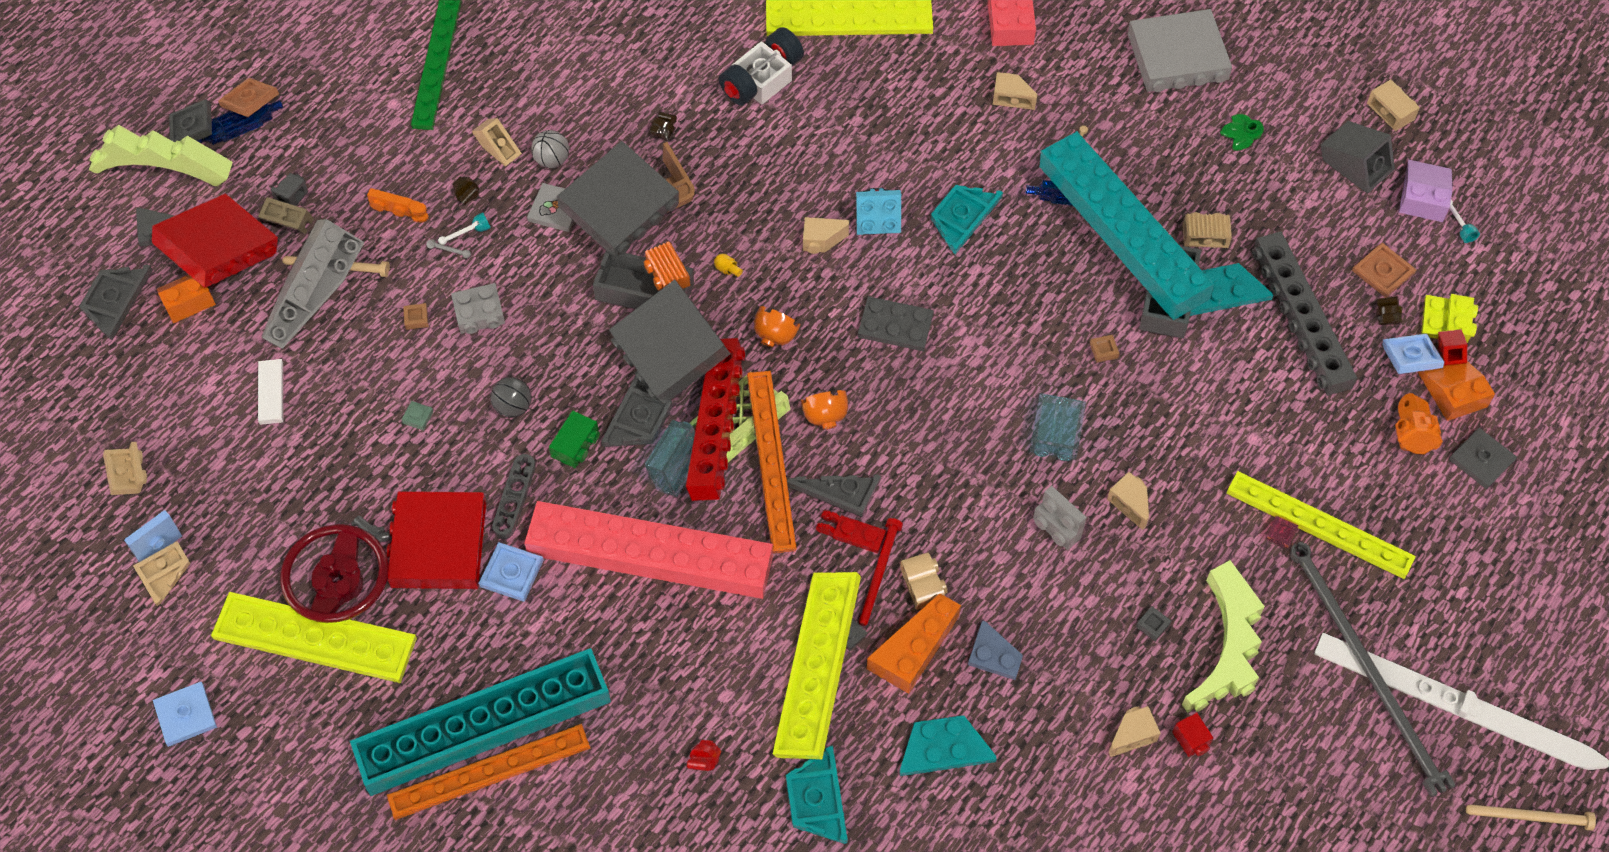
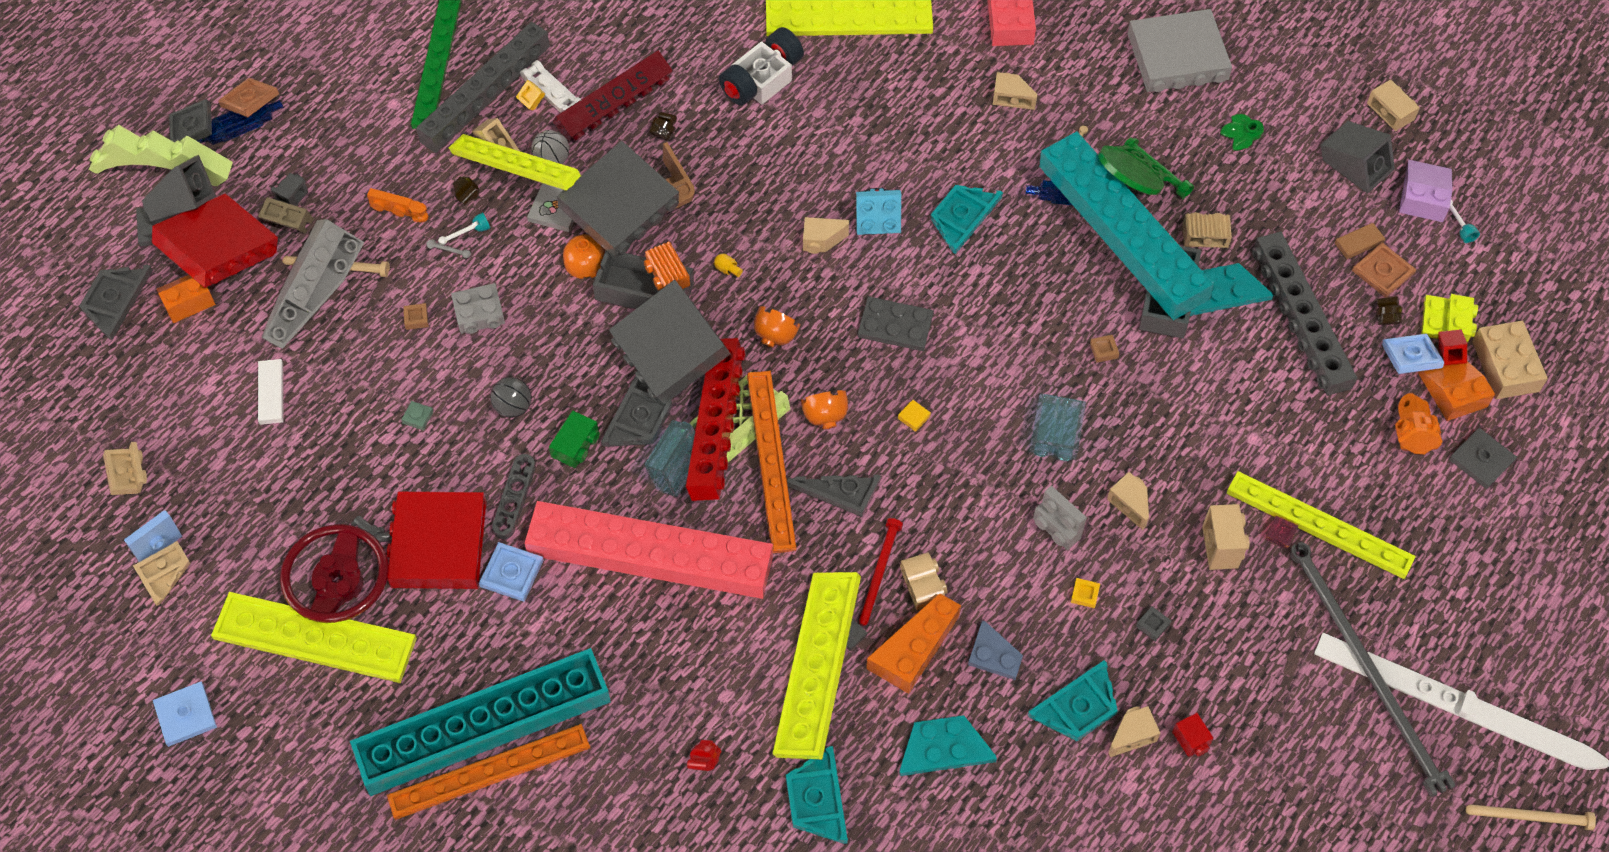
(180, 190): none -> dark grey slope
(483, 87): none -> dark grey brick
(515, 162): none -> neon yellow plate
(530, 95): none -> yellow tile
(555, 92): none -> white plate
(583, 256): none -> orange cylinder
(613, 96): none -> dark red brick
(852, 531): red hinge -> none
(914, 415): none -> yellow tile
(1079, 705): none -> teal wing
(1085, 593): none -> yellow tile
(1140, 169): none -> green piece
(1225, 536): none -> tan brick
(1239, 611): yellowish green arch -> none
(1359, 241): none -> medium nougat tile
(1509, 359): none -> tan brick

